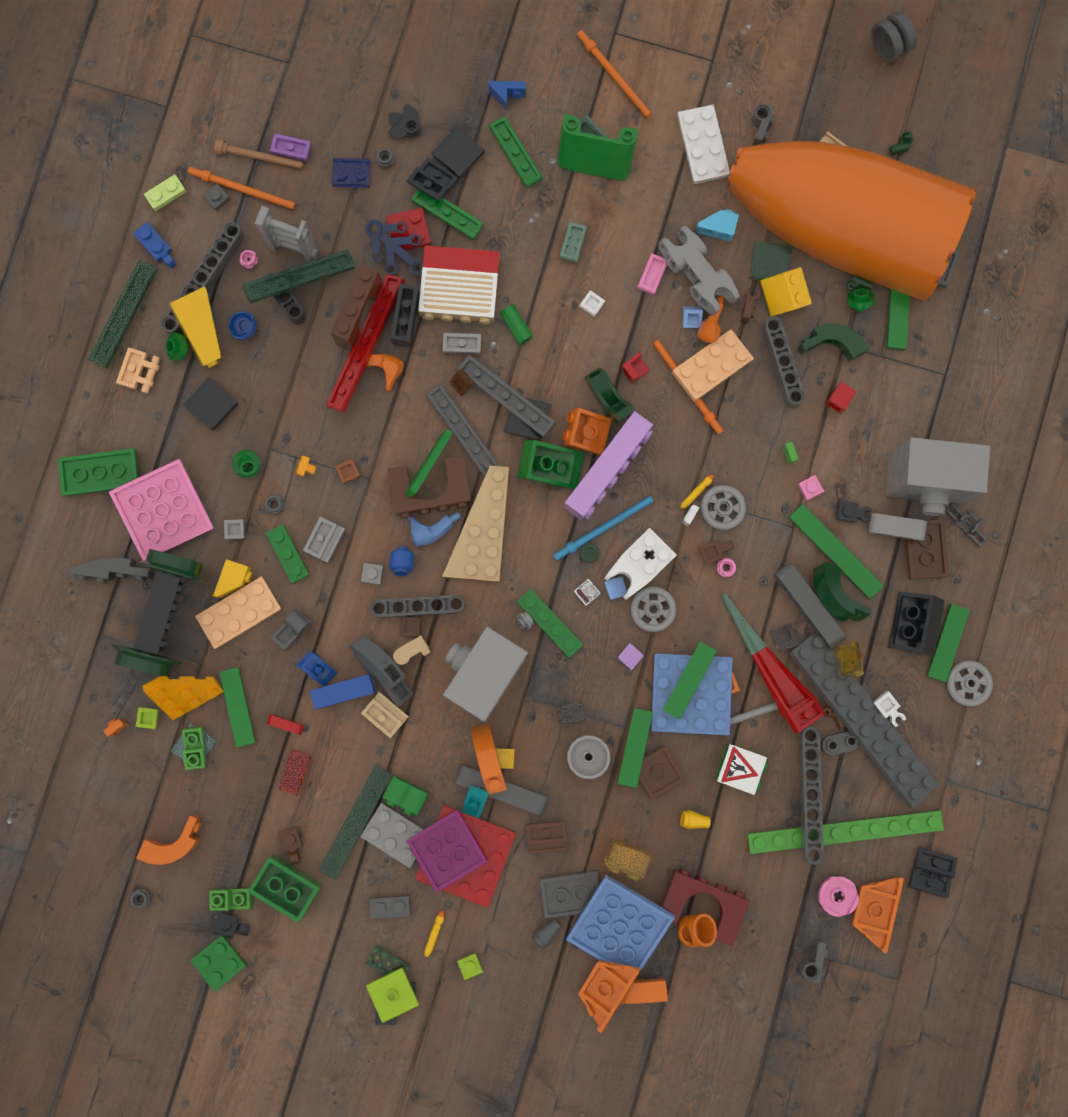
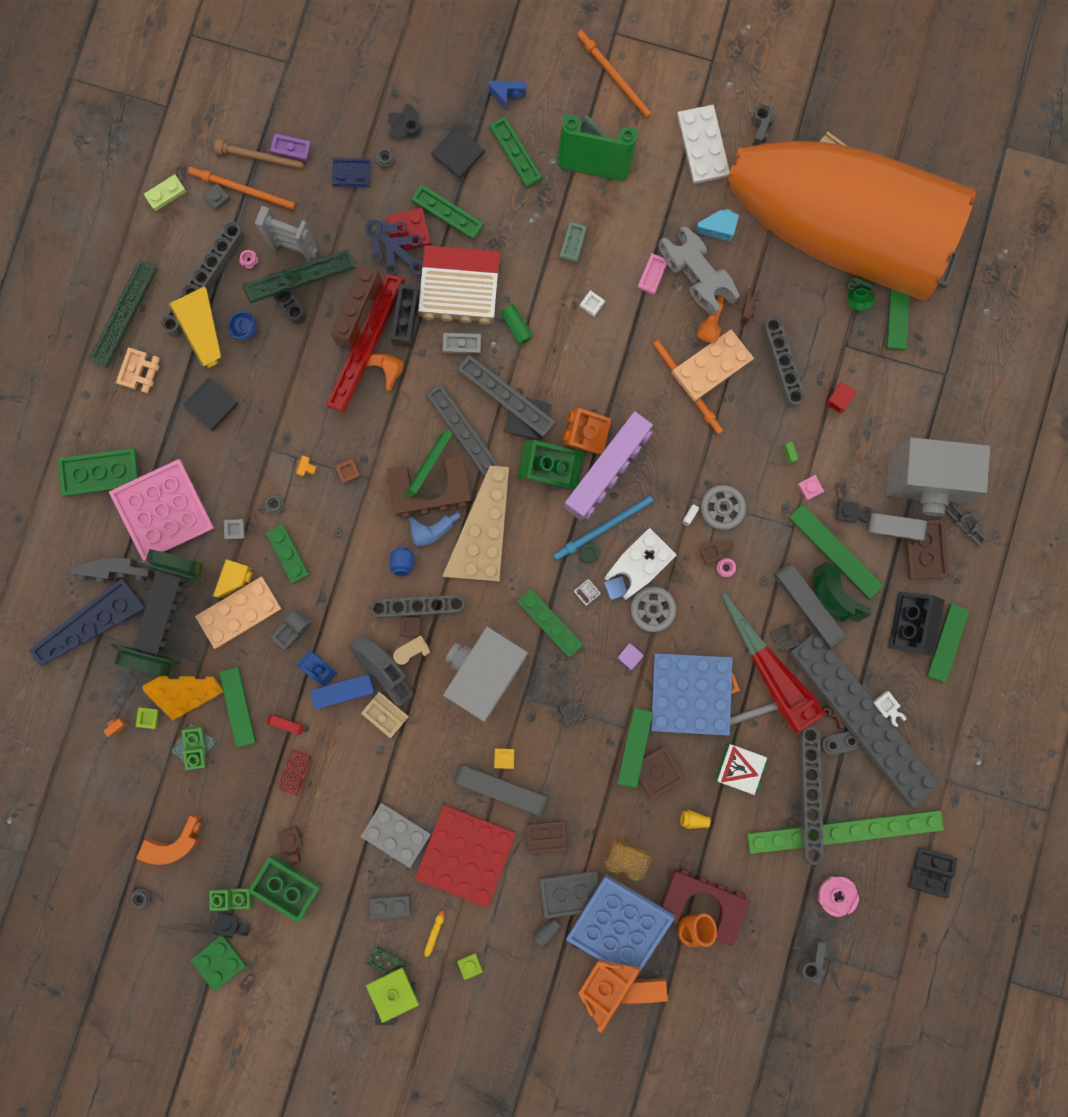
(100, 615): none -> dark blue wing
(154, 244): blue plate -> none
(176, 346): green plate -> none
(246, 463): green plate -> none
(324, 539): light grey plate -> none
(355, 822): clear green plate -> none
(372, 573): light grey plate -> none
(405, 795): green brick -> none
(433, 179): black slope -> none
(446, 851): magenta plate -> none
(461, 382): reddish brown tile -> none
(475, 801): teal plate -> none
(488, 758): orange arch -> none
(524, 621): light grey plate -> none
(583, 767): light grey wheel -> none
(607, 395): dark green arch -> none
(635, 368): red panel -> none
(689, 680): green tile -> none
(692, 316): light blue slope -> none
(697, 491): yellow piece -> none
(769, 260): clear green tile -> none
(785, 291): yellow slope -> none
(838, 335): dark green arch -> none
(850, 660): clear yellow hips -> none
(878, 910): orange wing -> none
(894, 36): dark grey wheel -> none
(904, 144): dark green arm -> none
(959, 695): light grey plate -> none

